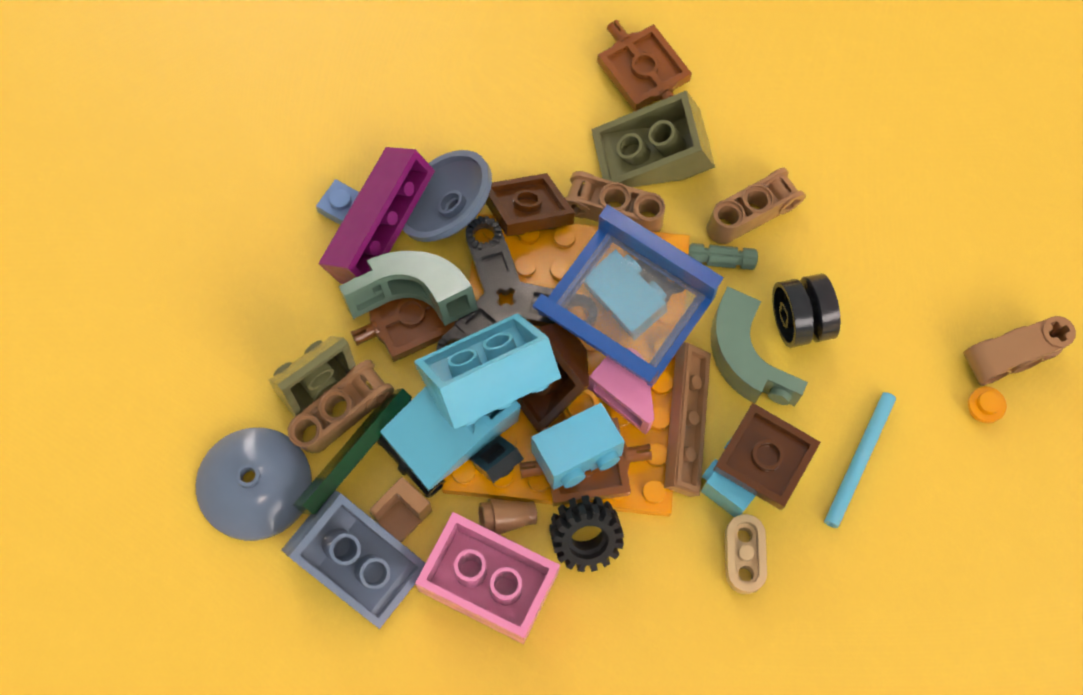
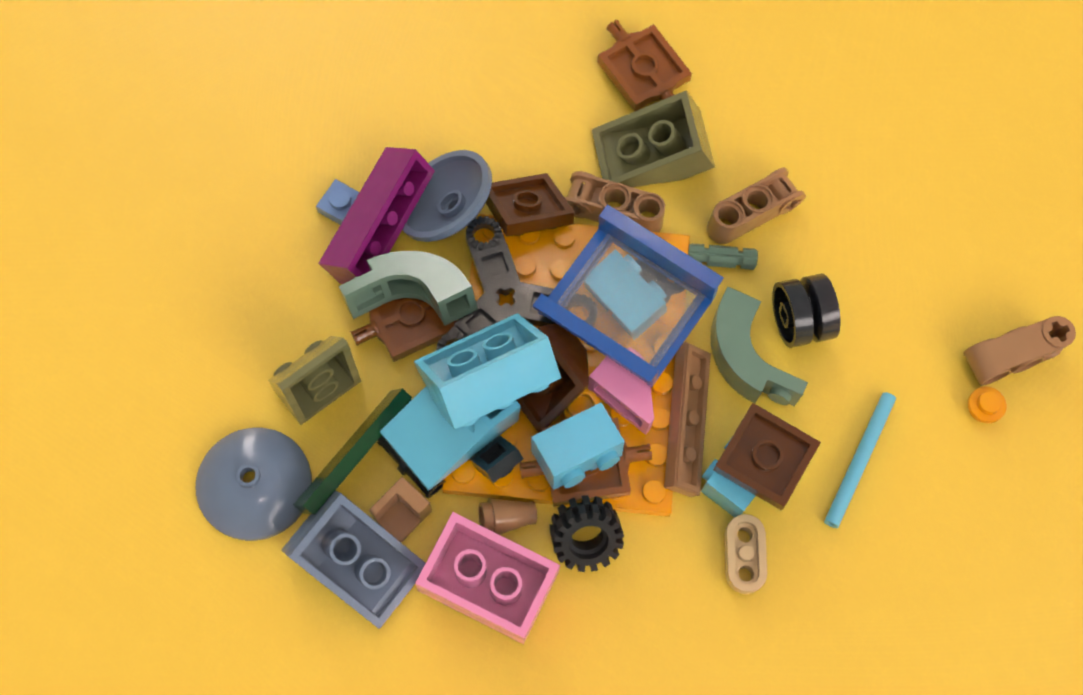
(359, 401): medium nougat piece -> none

